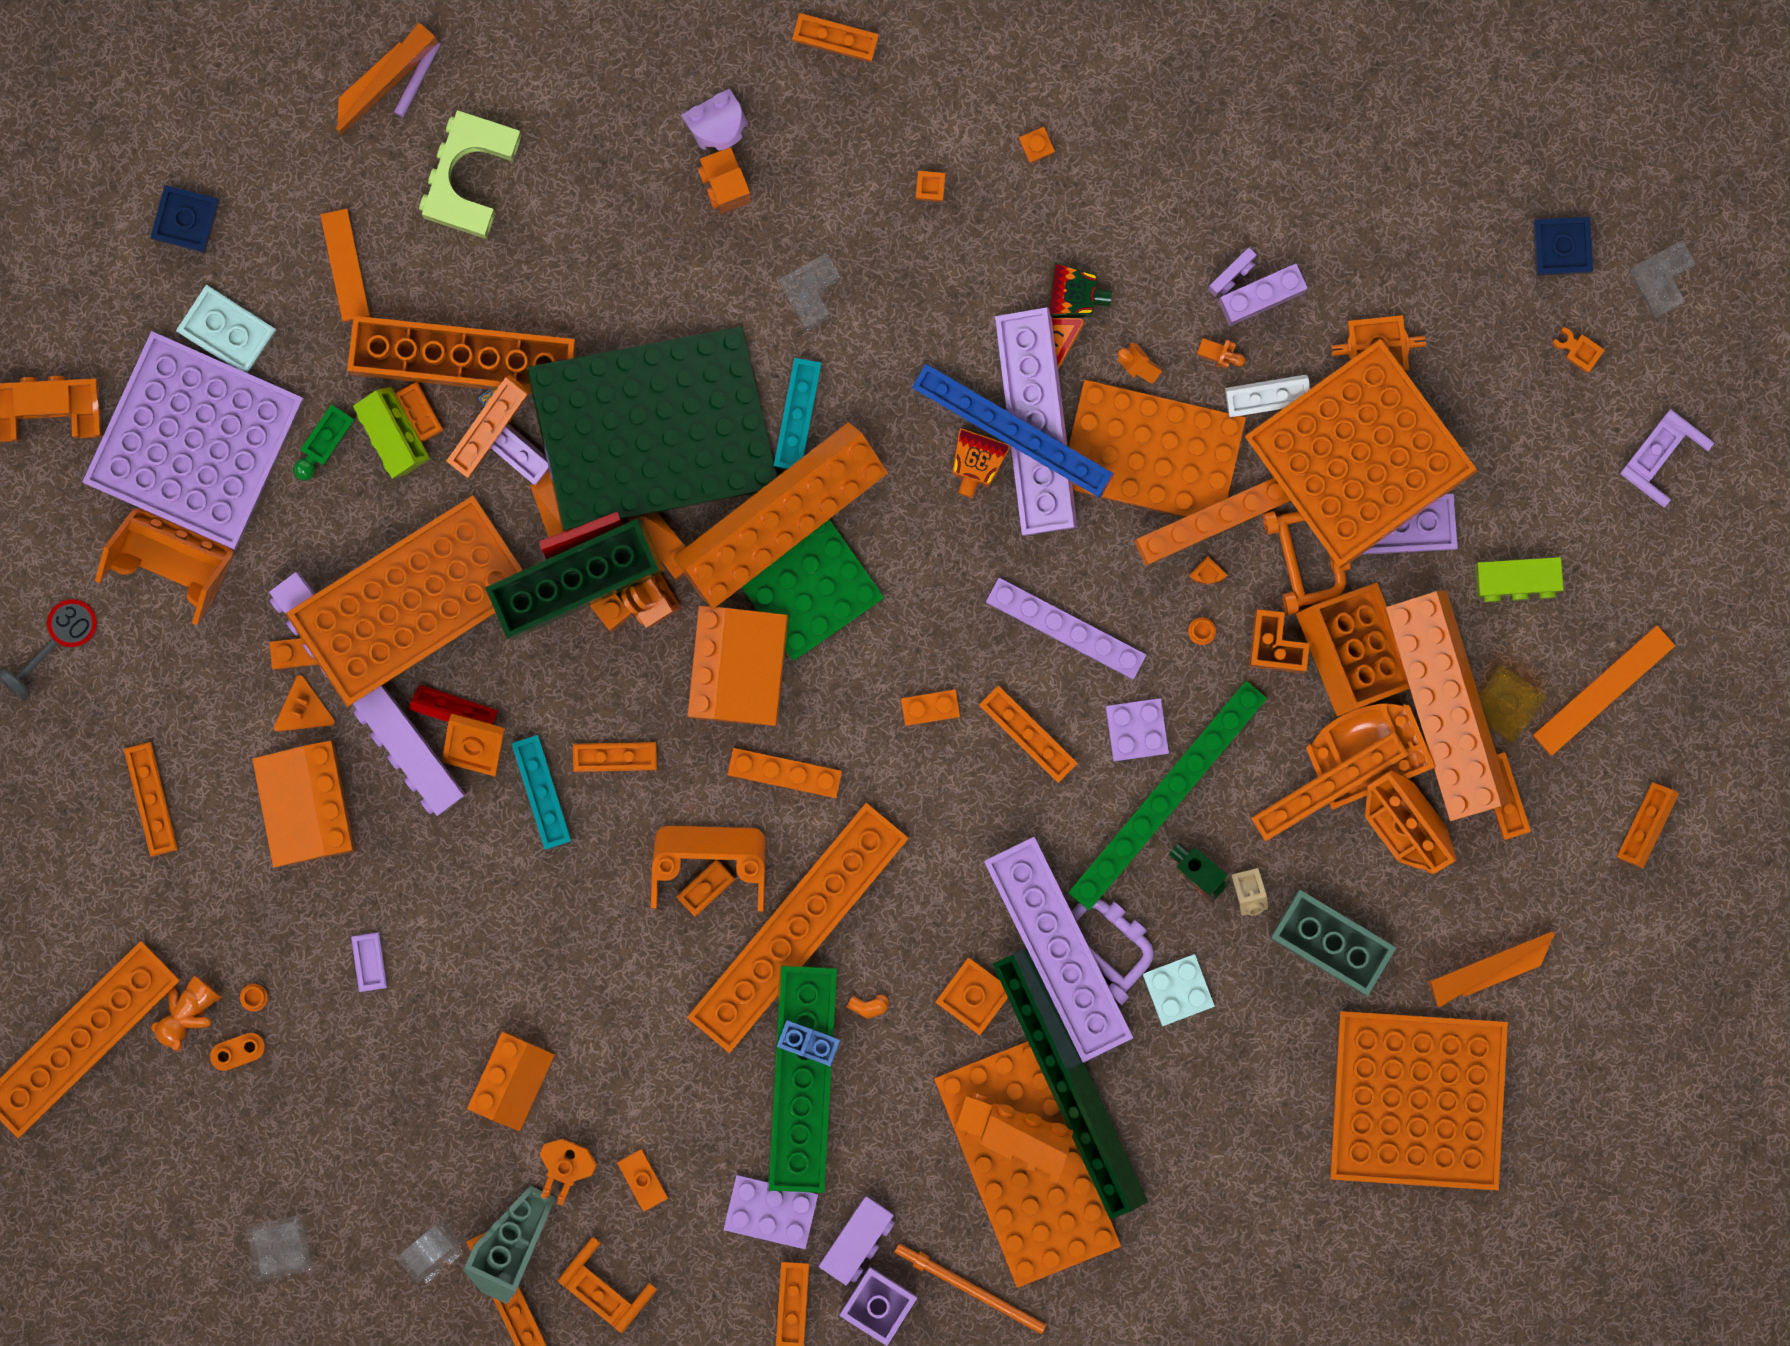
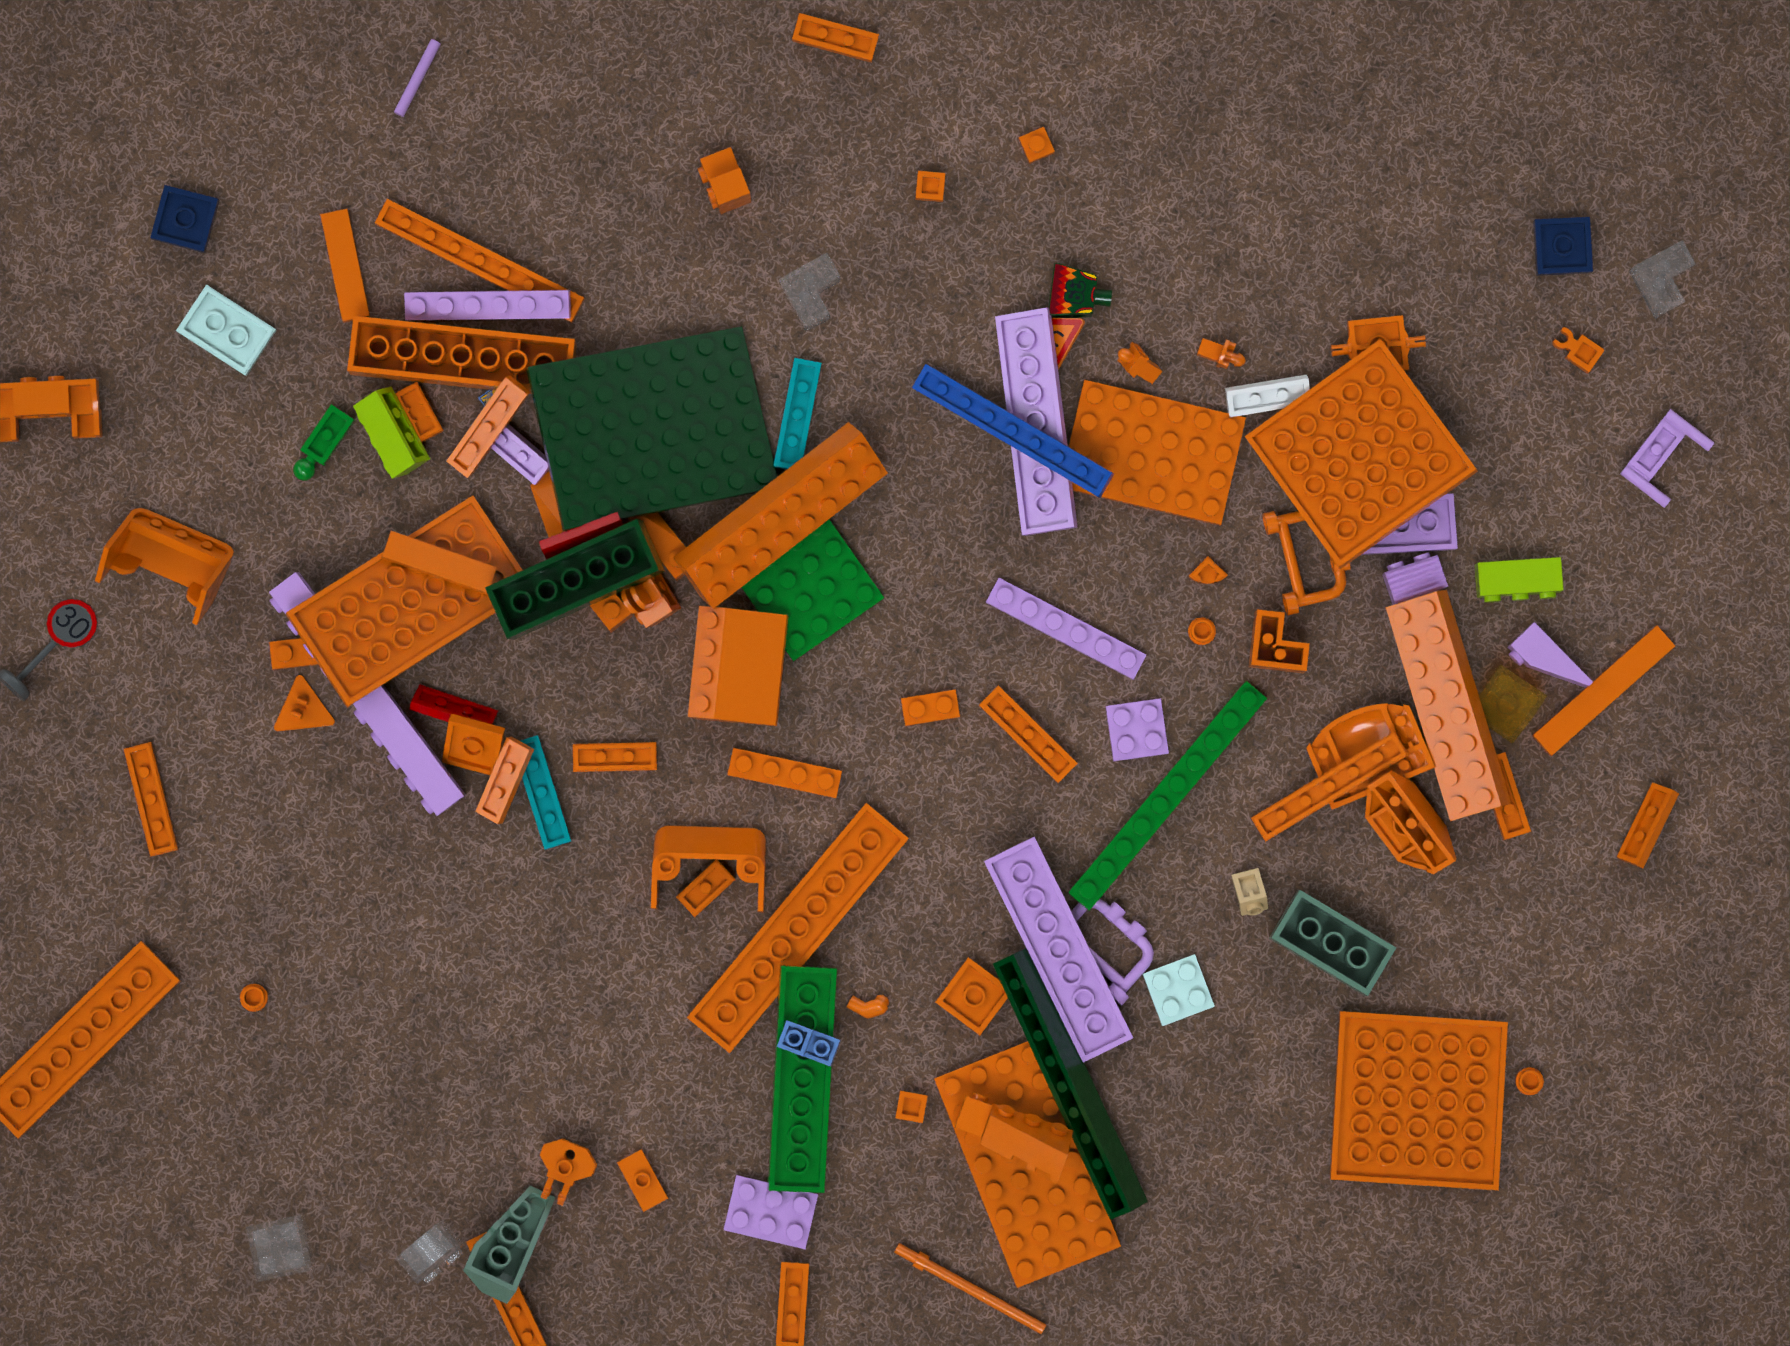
(185, 1013): orange piece -> none
(193, 440): lavender plate -> none
(237, 1051): orange plate -> none
(303, 804): orange slope -> none
(369, 962): lavender tile -> none
(383, 76): orange wedge -> none
(438, 562): none -> orange tile
(465, 136): yellowish green arch -> none
(466, 253): none -> orange plate
(487, 305): none -> lavender plate
(504, 780): none -> orange plate
(511, 1081): orange slope -> none
(600, 1295): orange plate -> none
(716, 121): lavender slope -> none
(857, 1241): lavender brick -> none
(878, 1306): lavender brick -> none
(911, 1106): none -> orange plate
(977, 461): torso -> none
(1208, 879): dark green torso -> none
(1211, 521): orange plate -> none
(1242, 265): lavender plate -> none
(1262, 295): lavender brick -> none
(1354, 648): orange slope -> none
(1415, 578): none -> lavender brick
(1490, 970): orange wedge -> none
(1529, 1081): none -> orange plate
(1541, 654): none -> lavender slope

